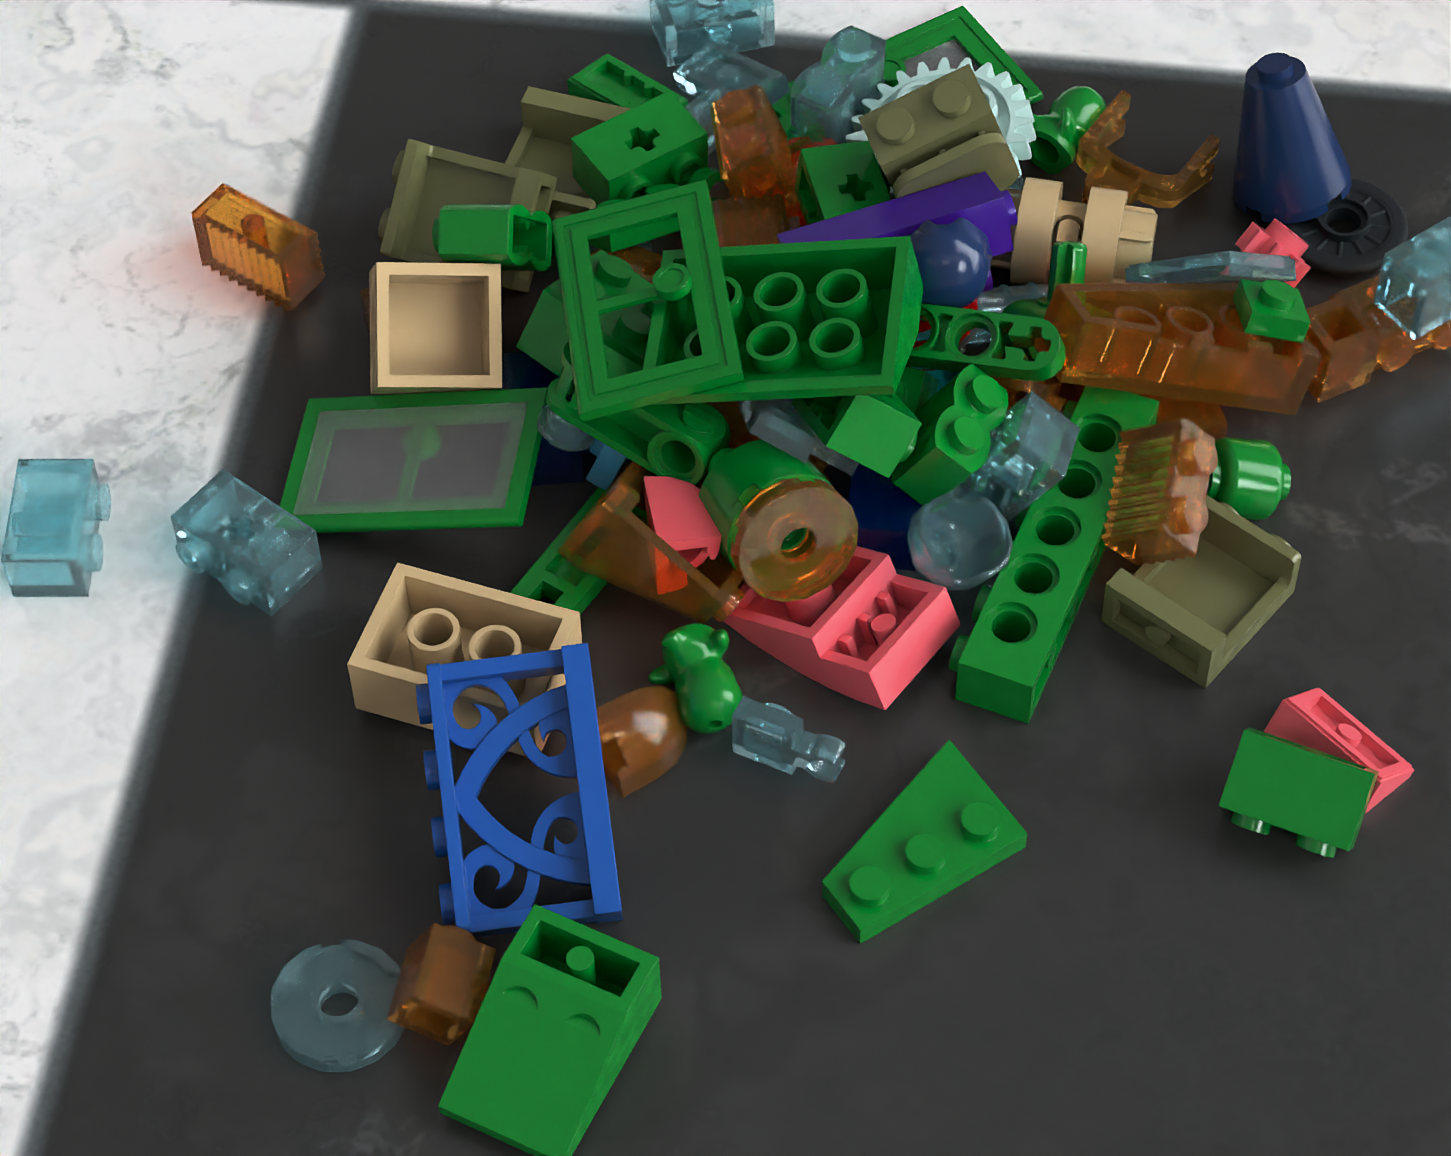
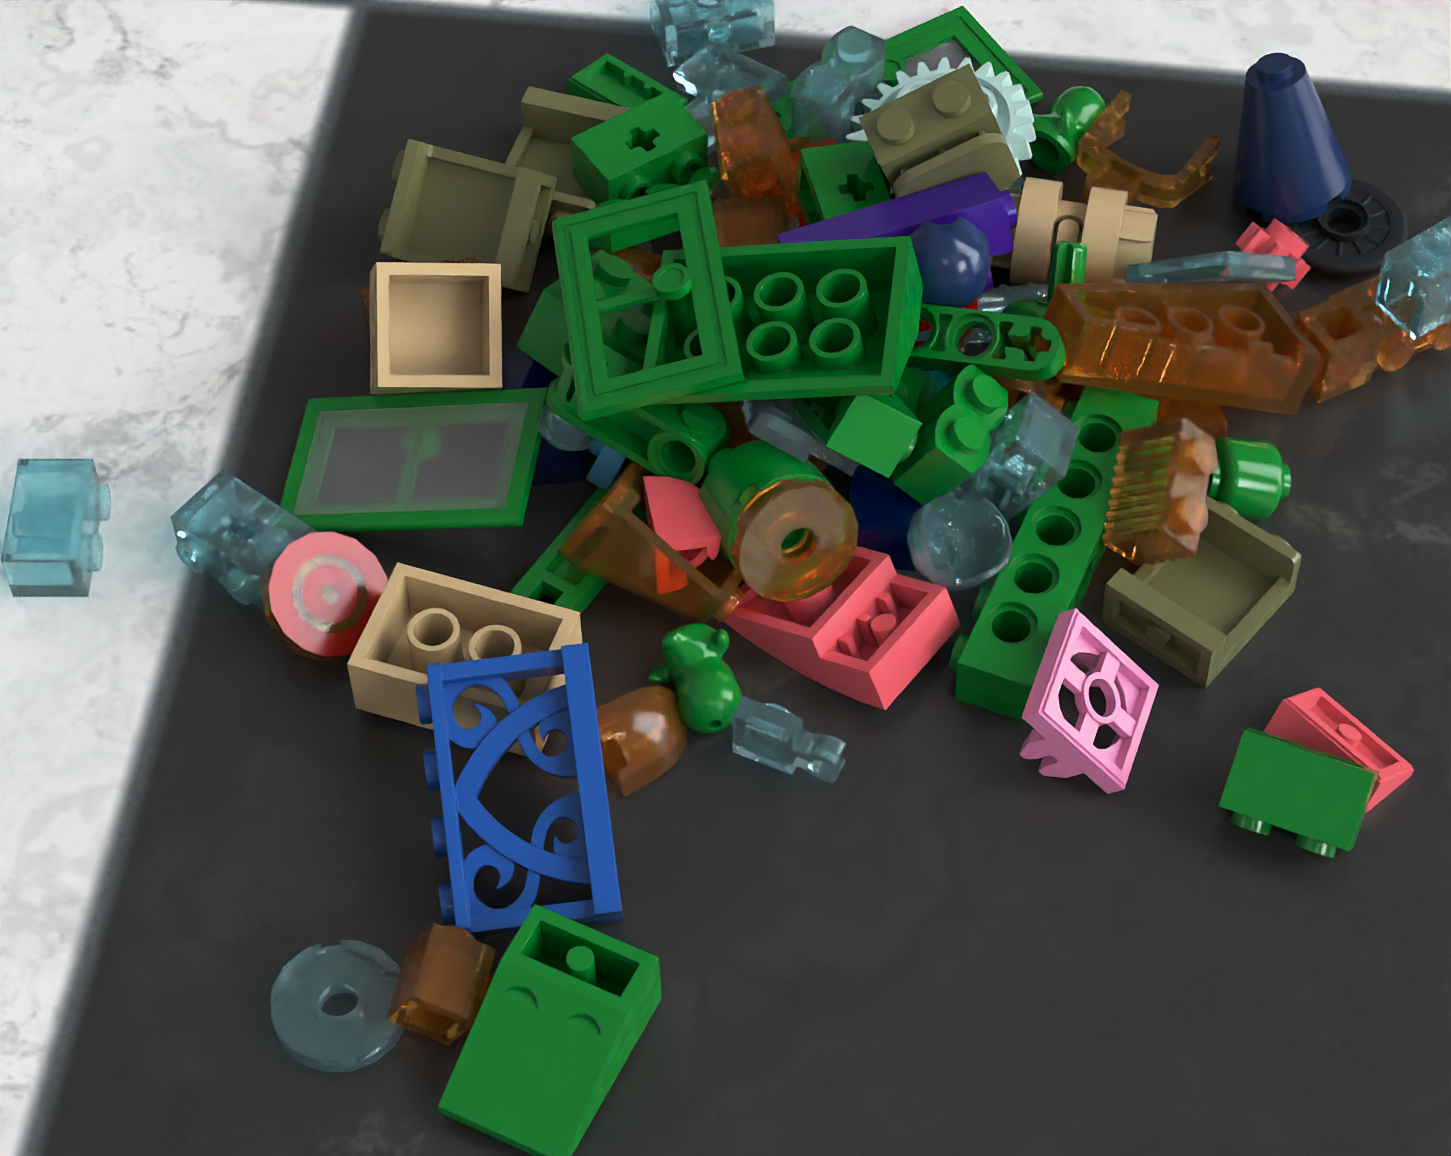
(257, 247): clear orange brick -> none
(322, 594): none -> tile
(494, 235): green brick -> none
(922, 846): green wing -> none
(1128, 704): none -> bright pink piece
(1271, 310): green plate -> none

